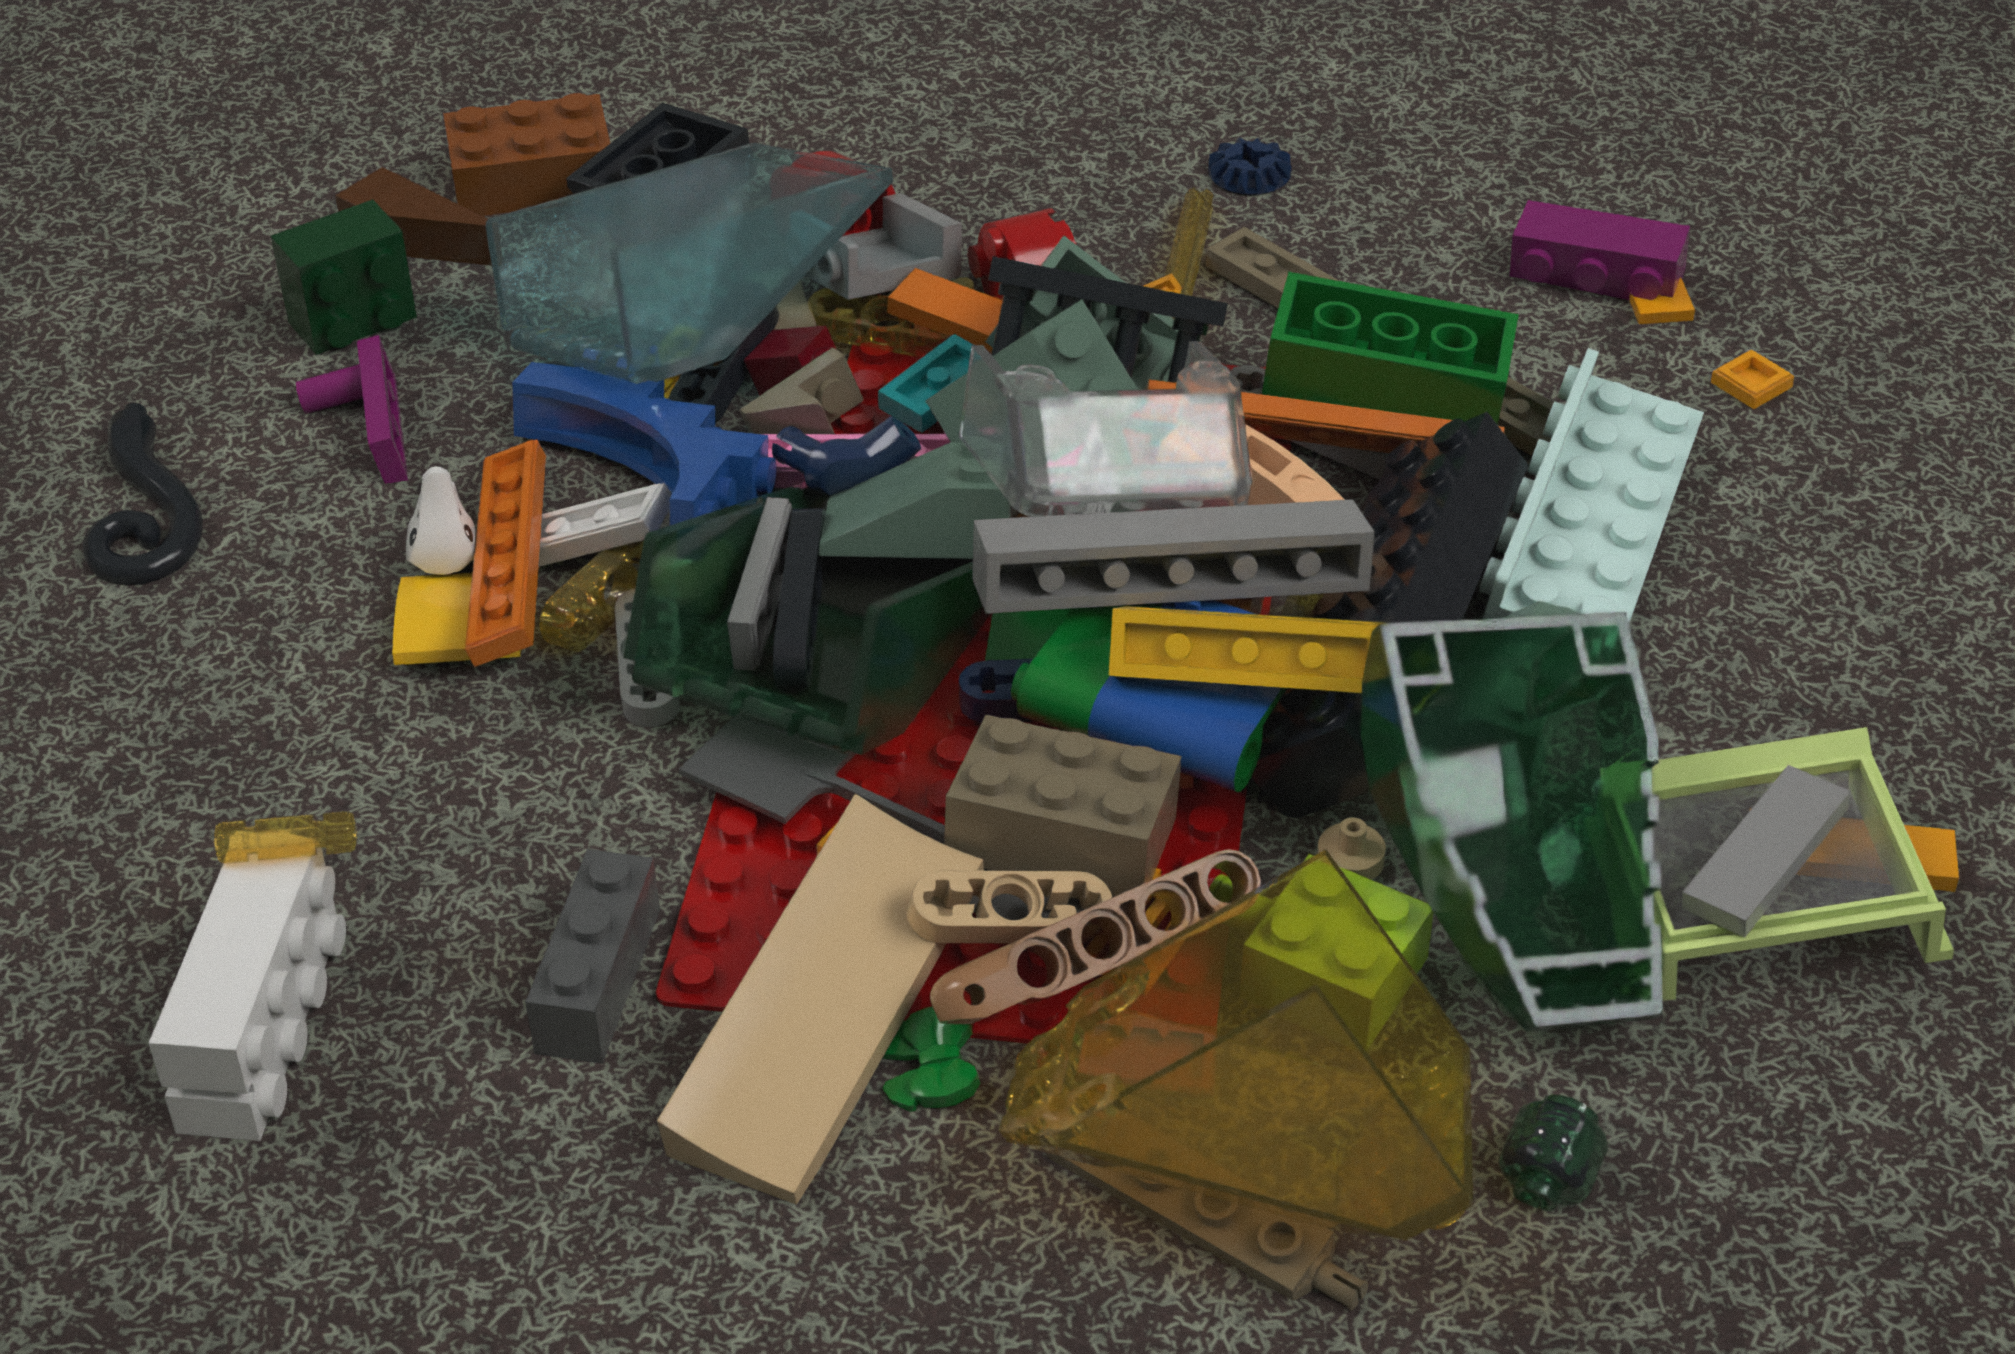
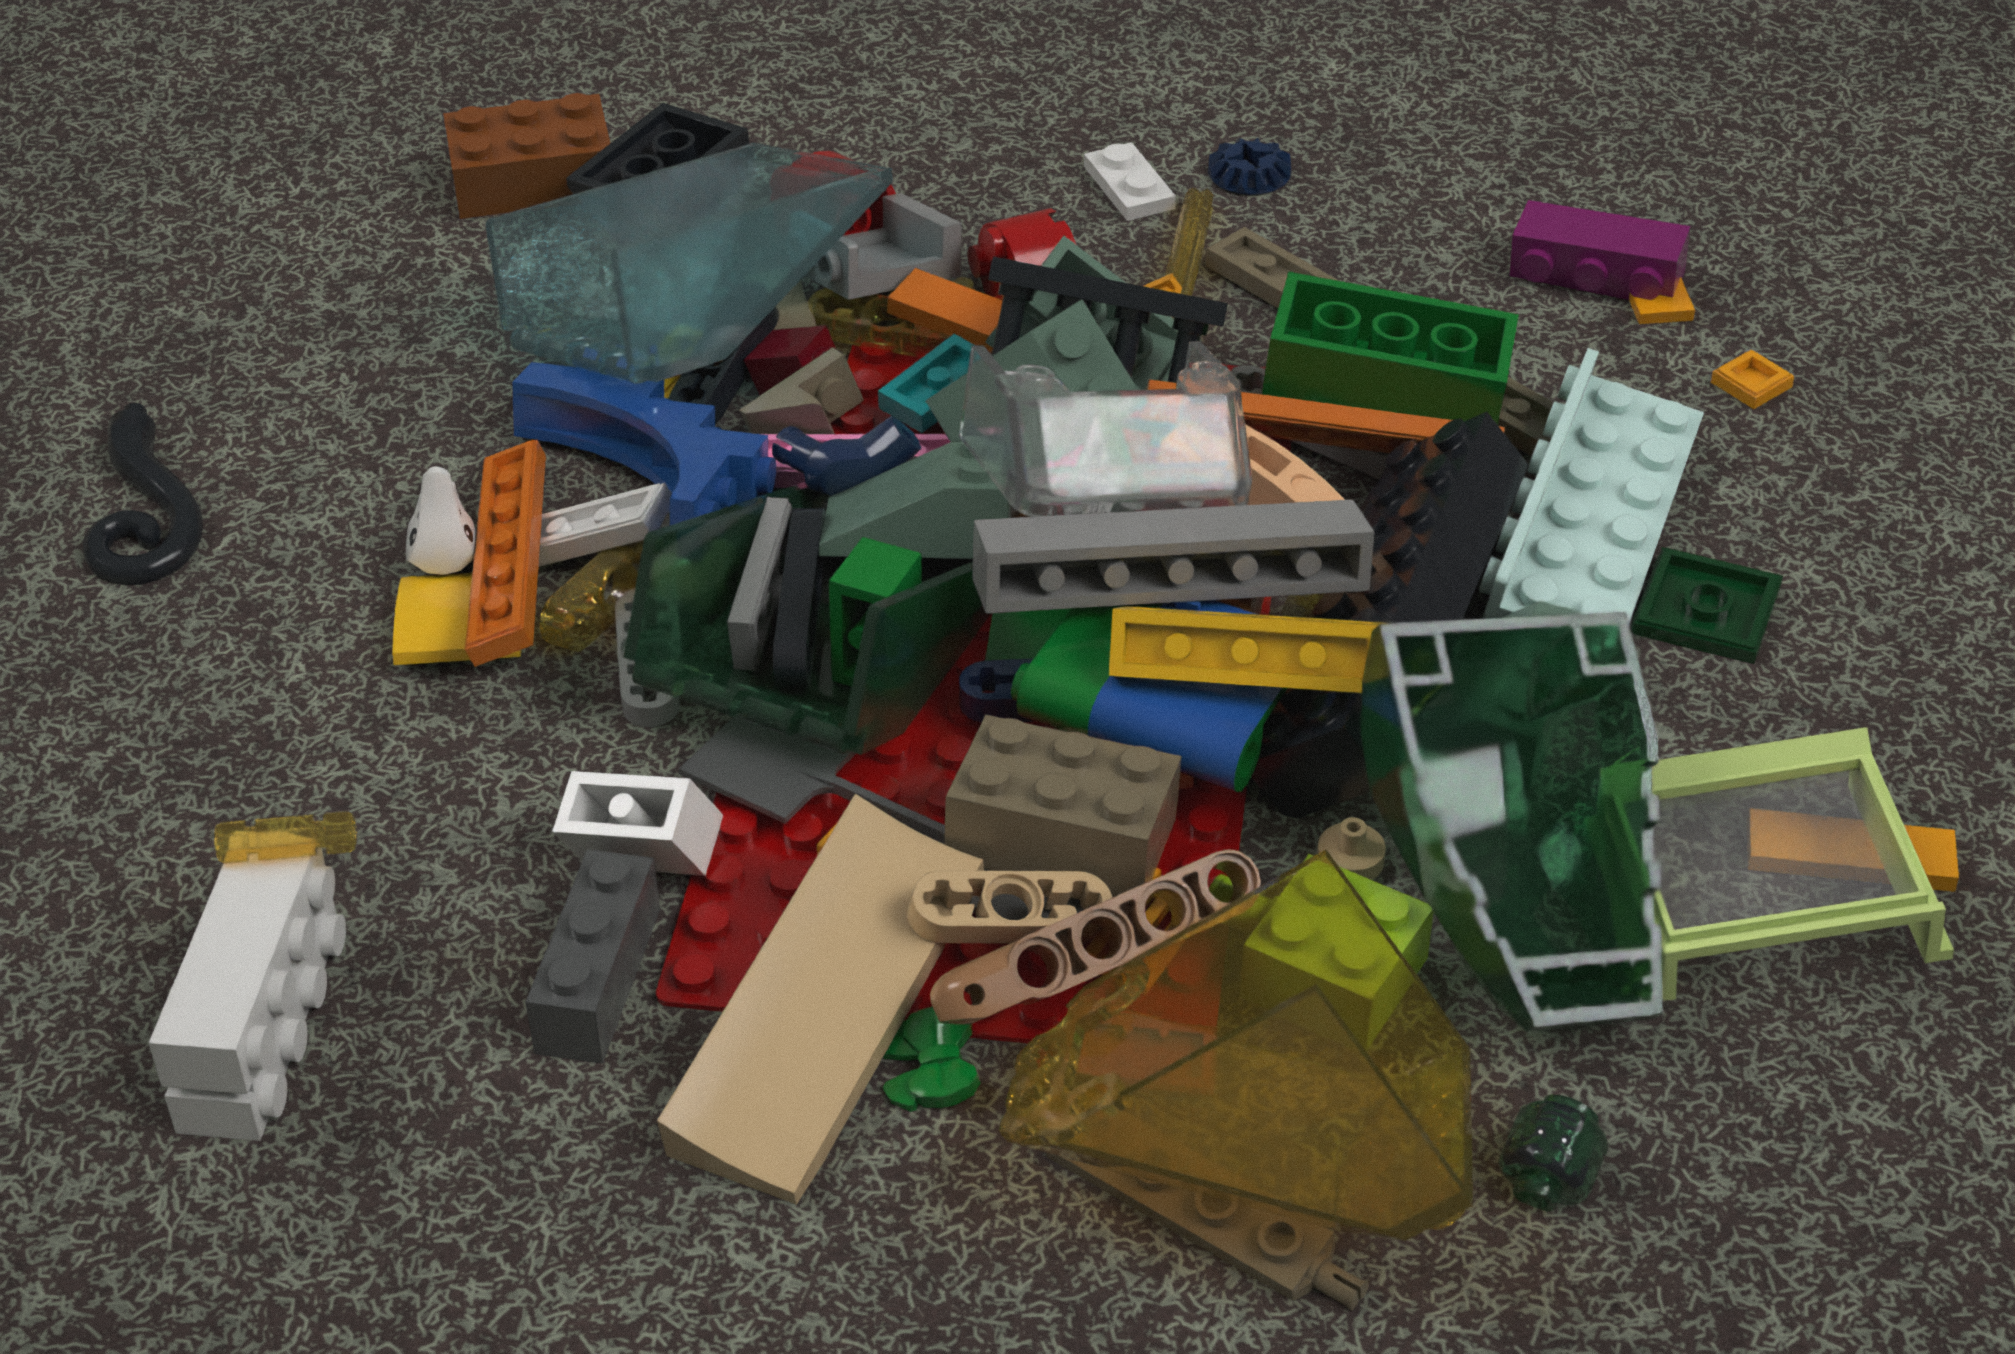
(344, 276): dark green brick -> none
(376, 385): magenta piece -> none
(429, 222): reddish brown slope -> none
(641, 818): none -> white brick
(866, 576): none -> green brick
(1129, 181): none -> white plate
(1707, 605): none -> dark green tile
(1765, 850): light grey tile -> none

